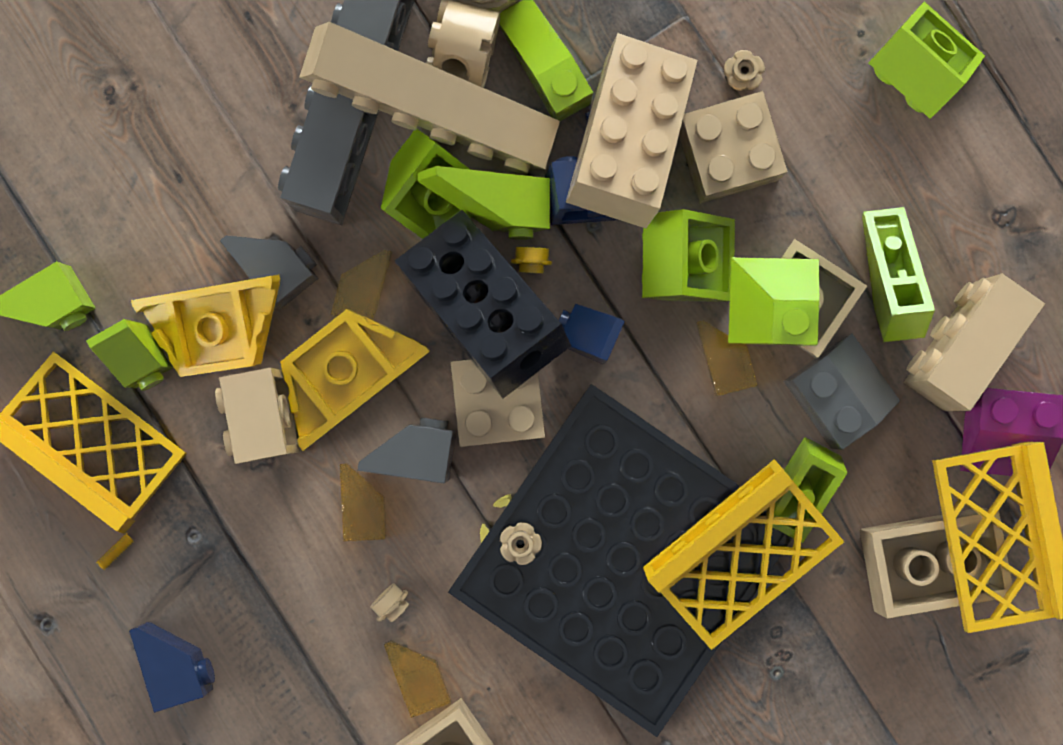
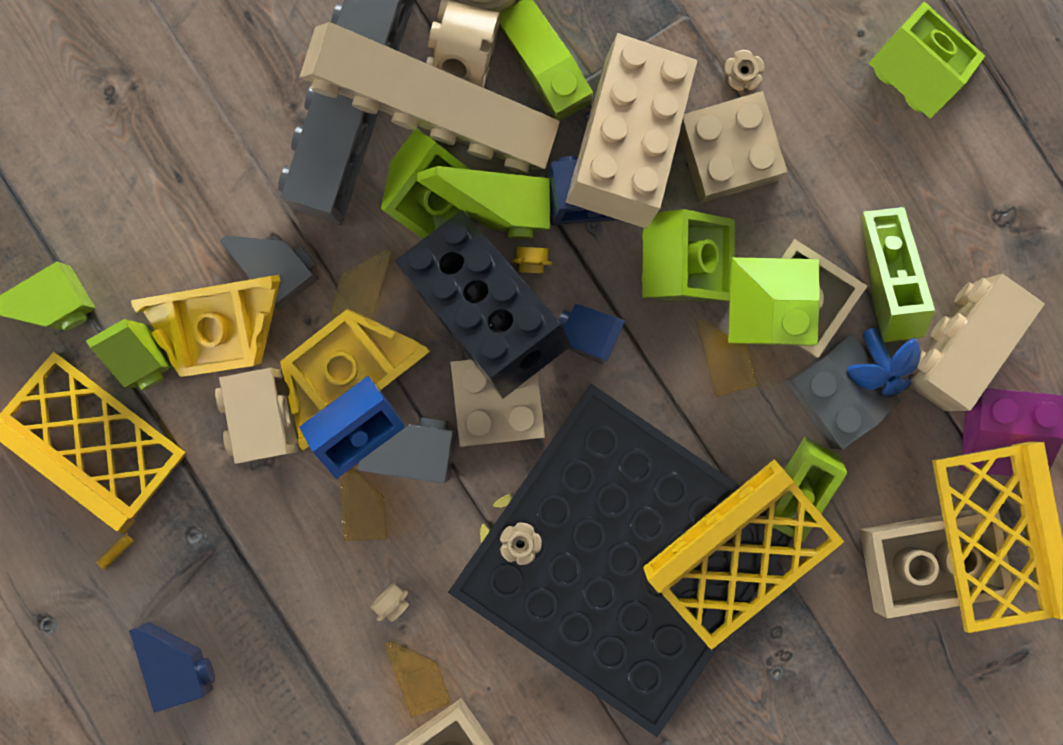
(351, 427): none -> blue brick
(887, 369): none -> blue plant

